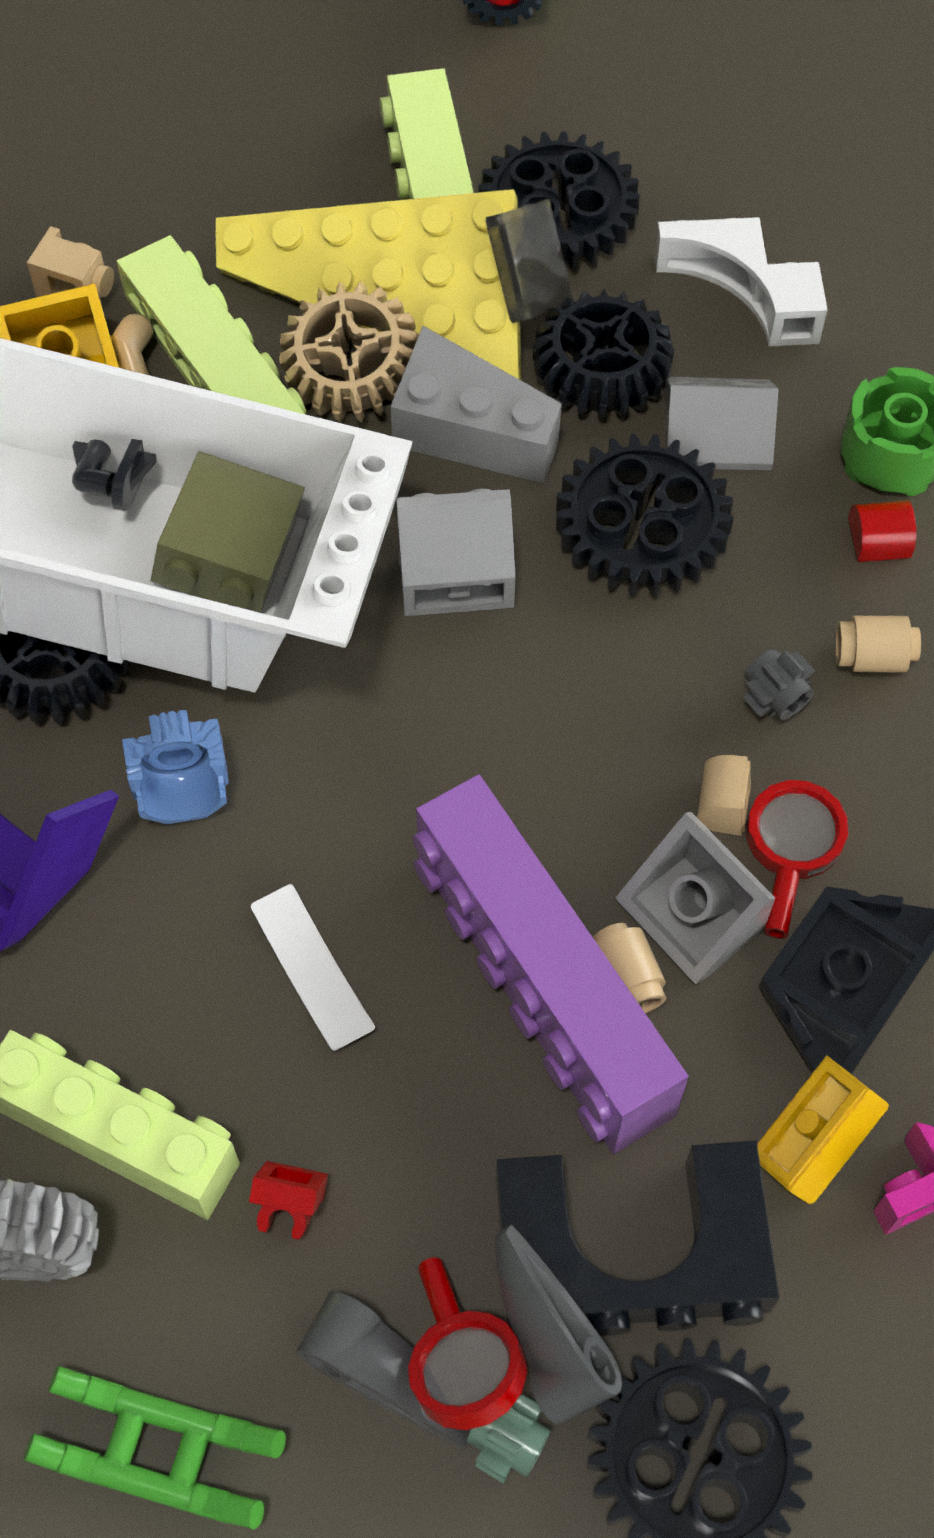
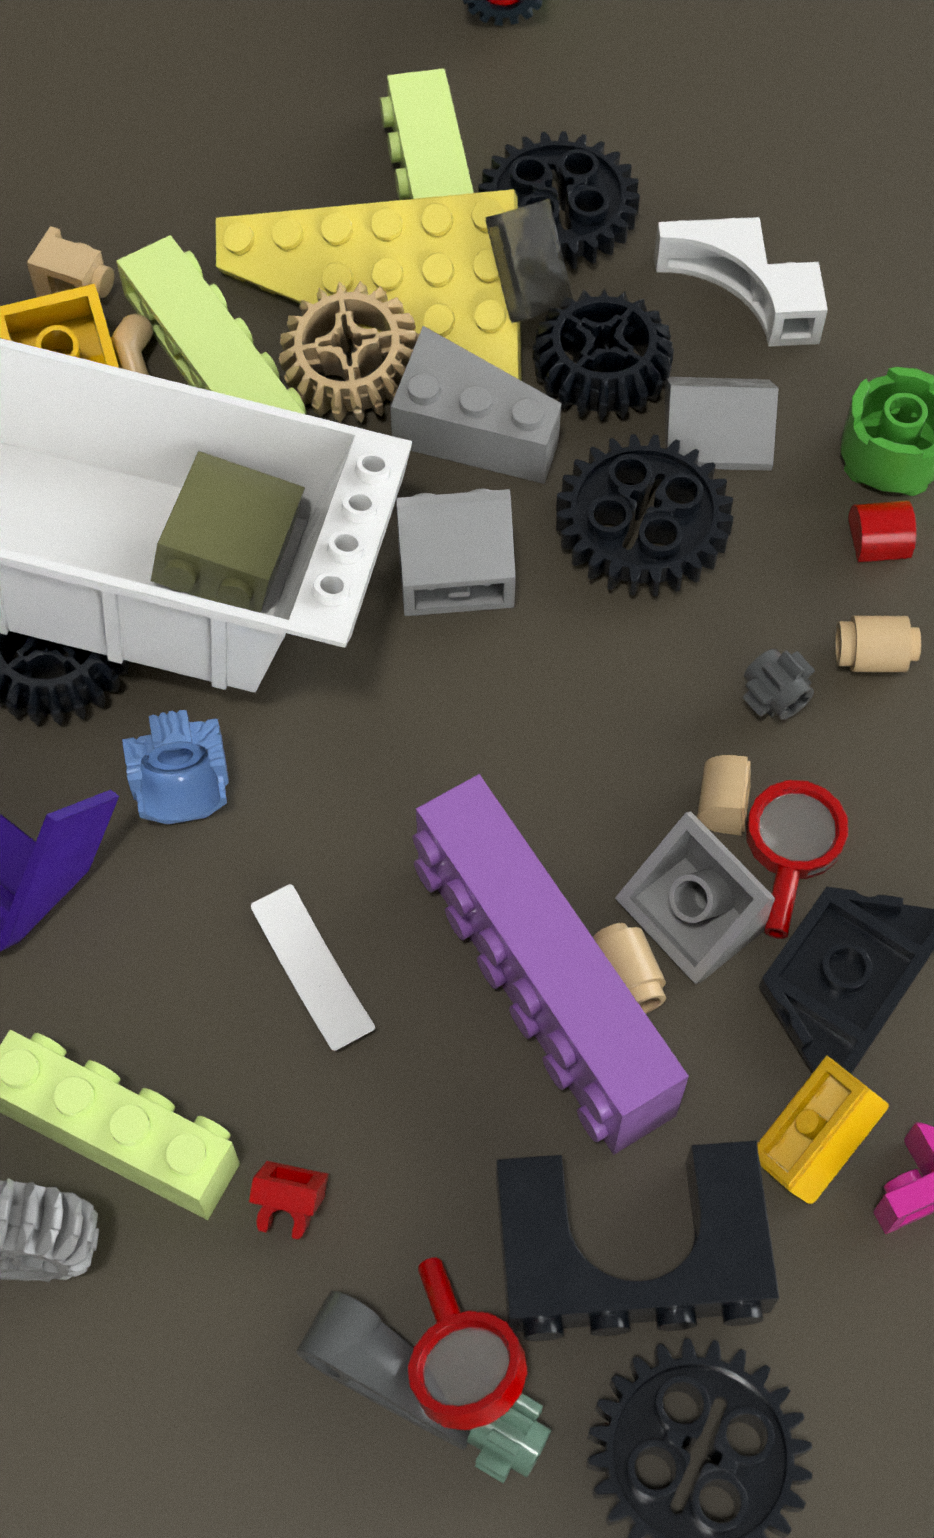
(121, 486): black piece -> none
(134, 1410): bright green piece -> none
(565, 1352): dark grey piece -> none

